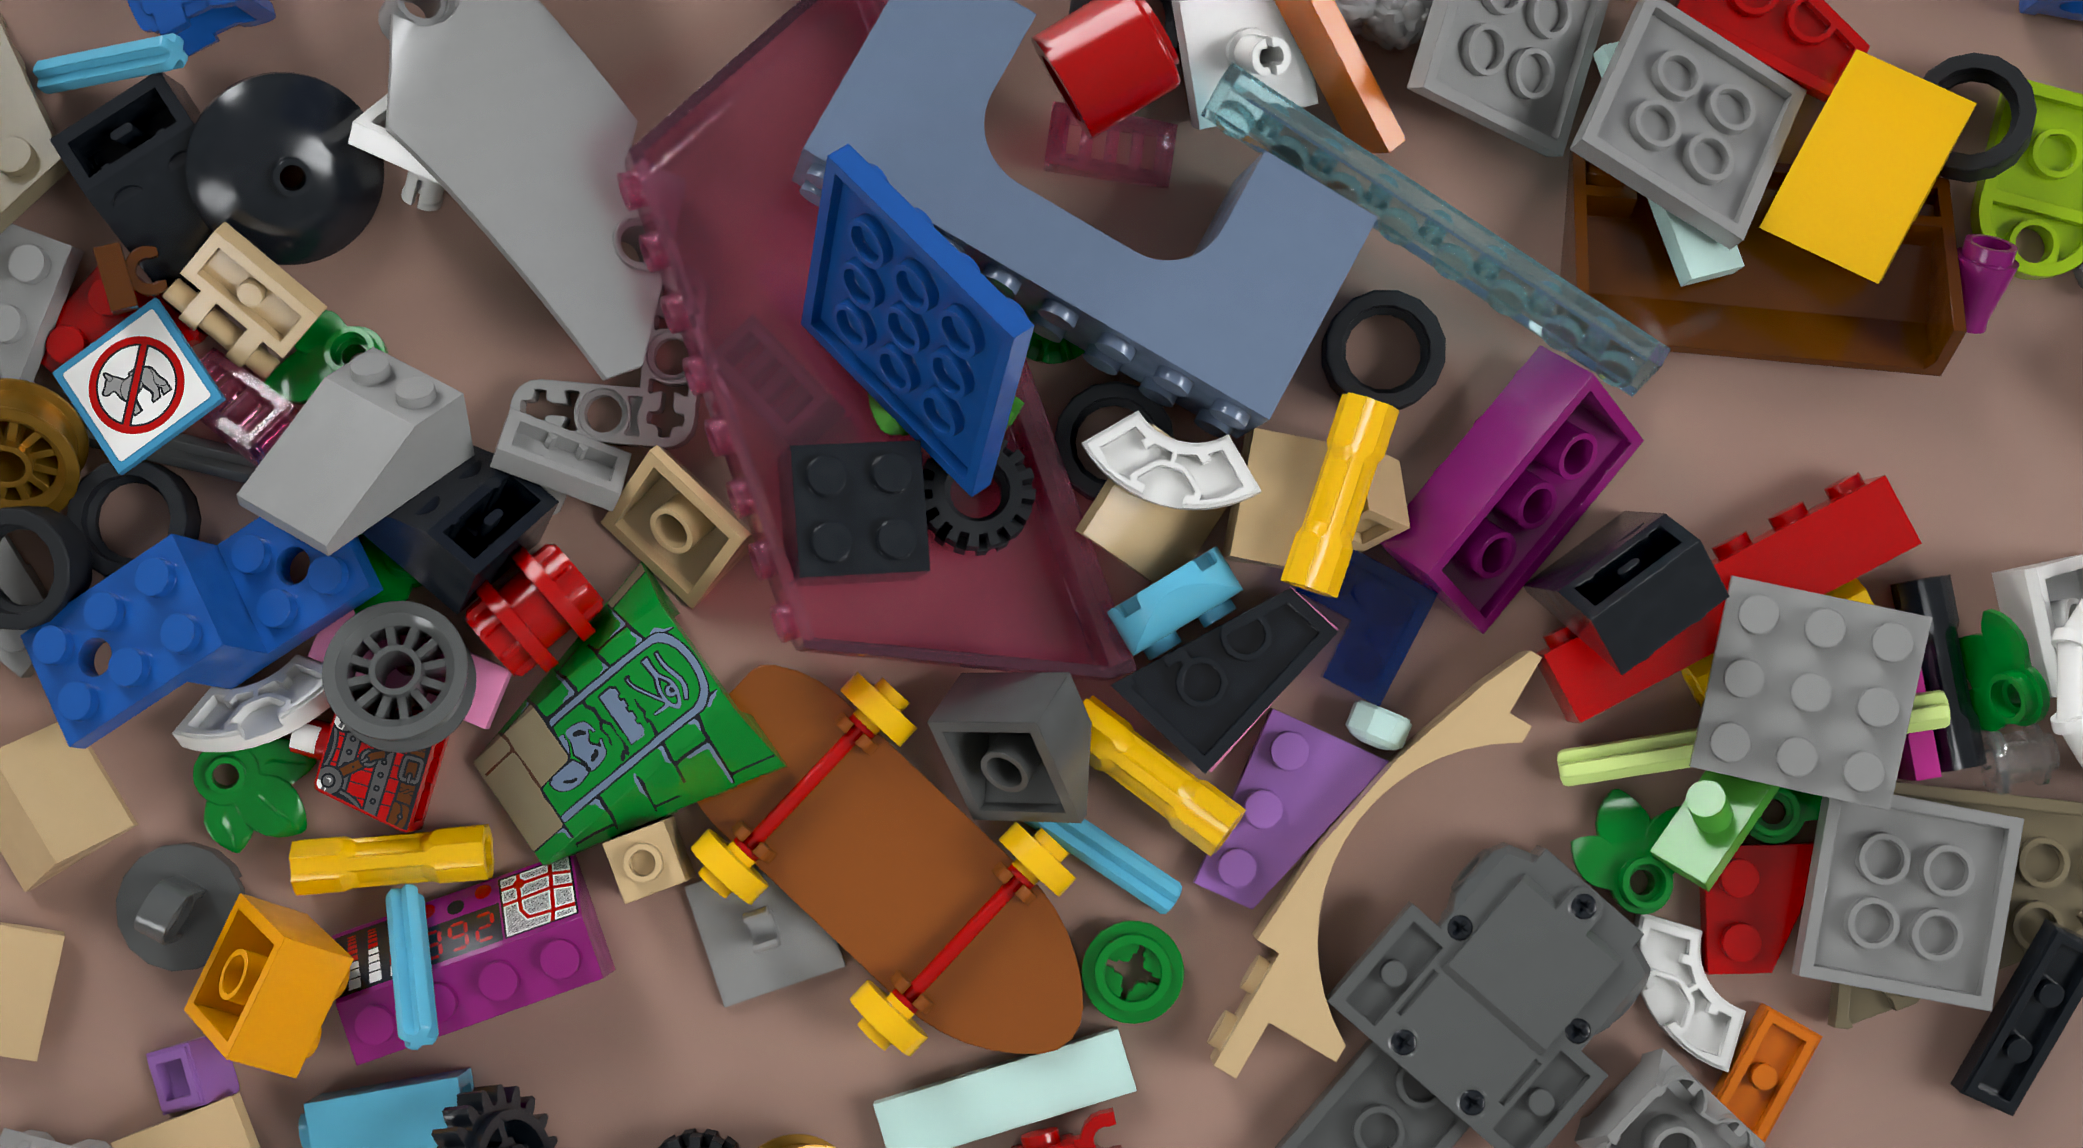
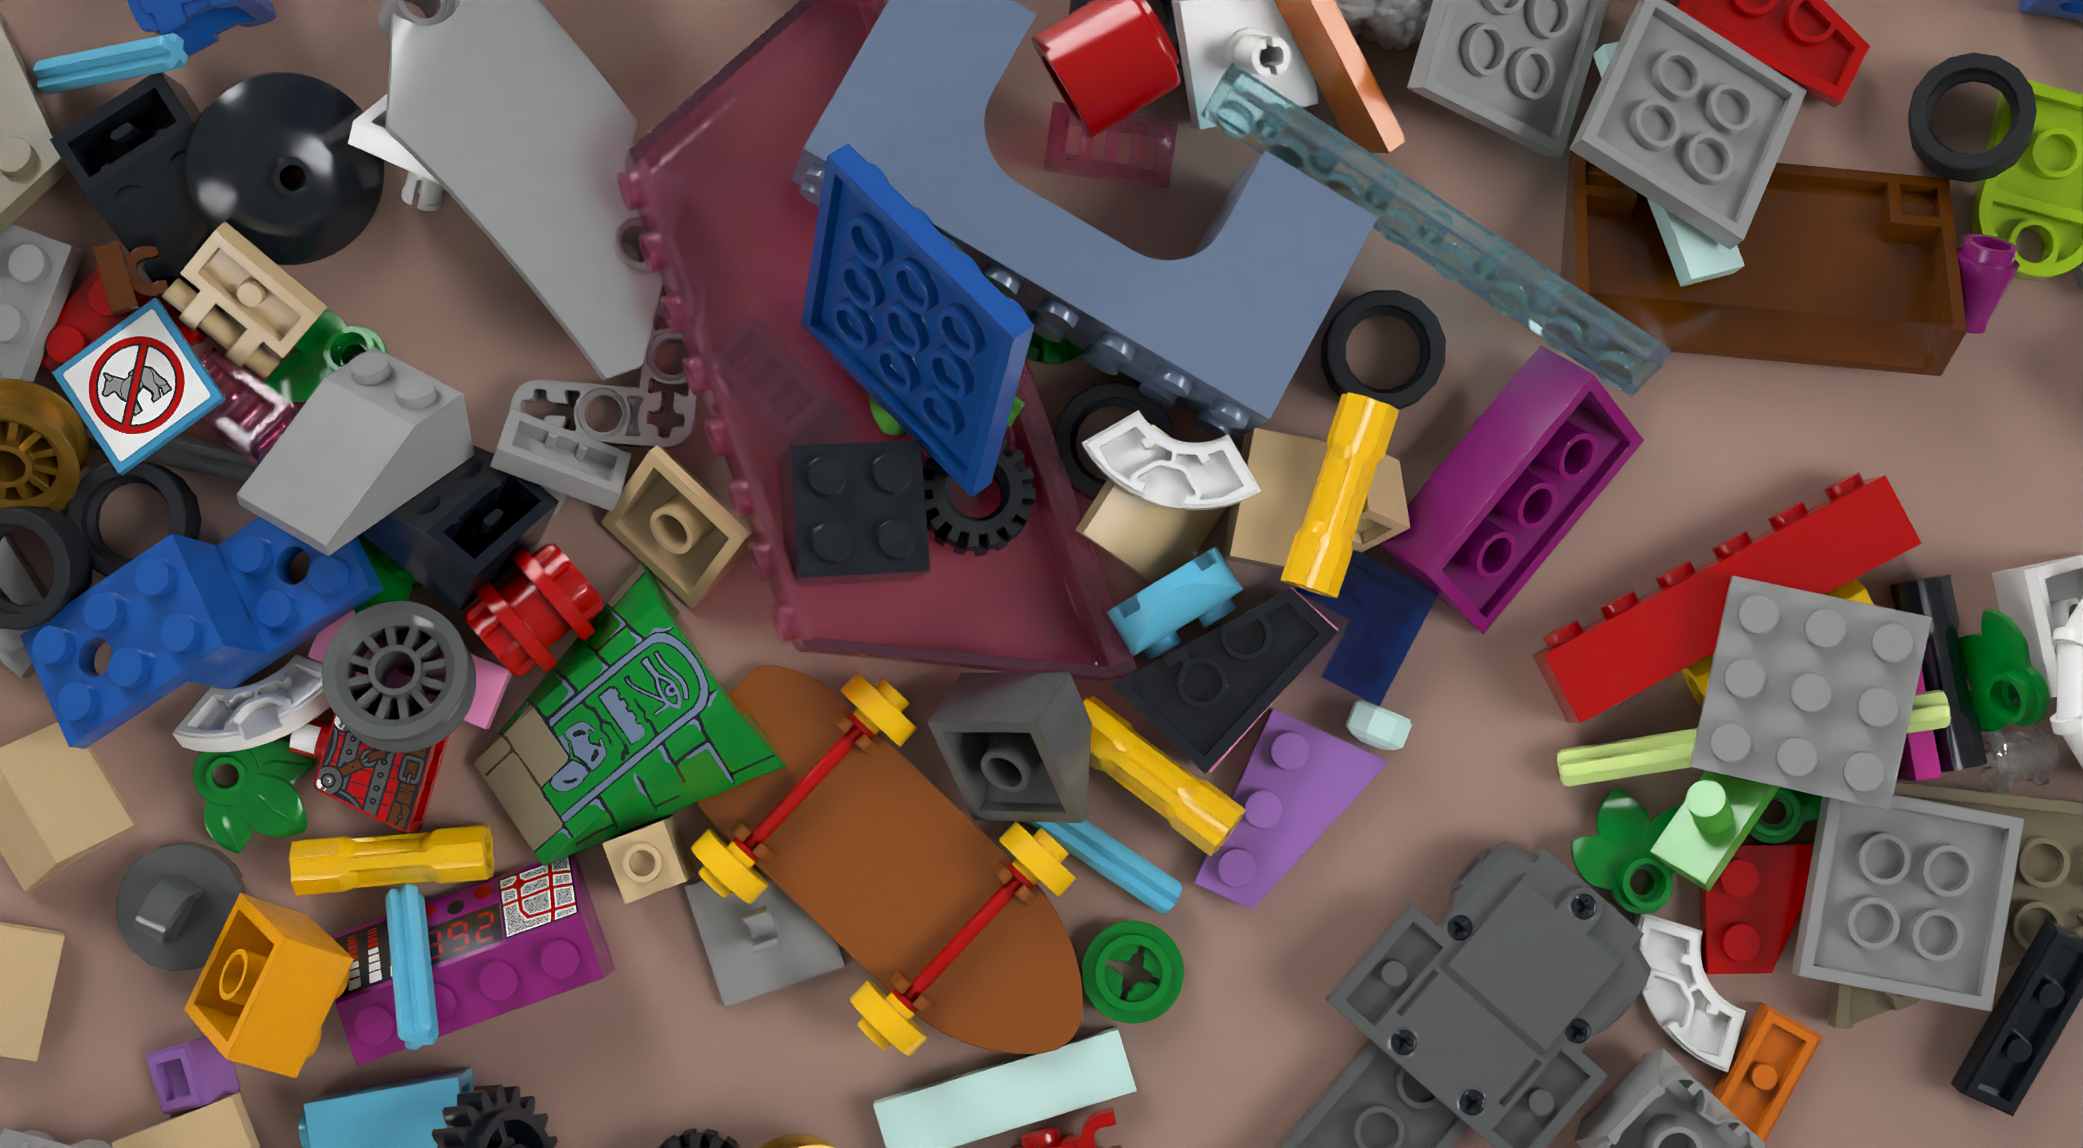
(1288, 983): tan slope -> none
(1631, 587): black slope -> none
(1867, 166): yellow slope -> none

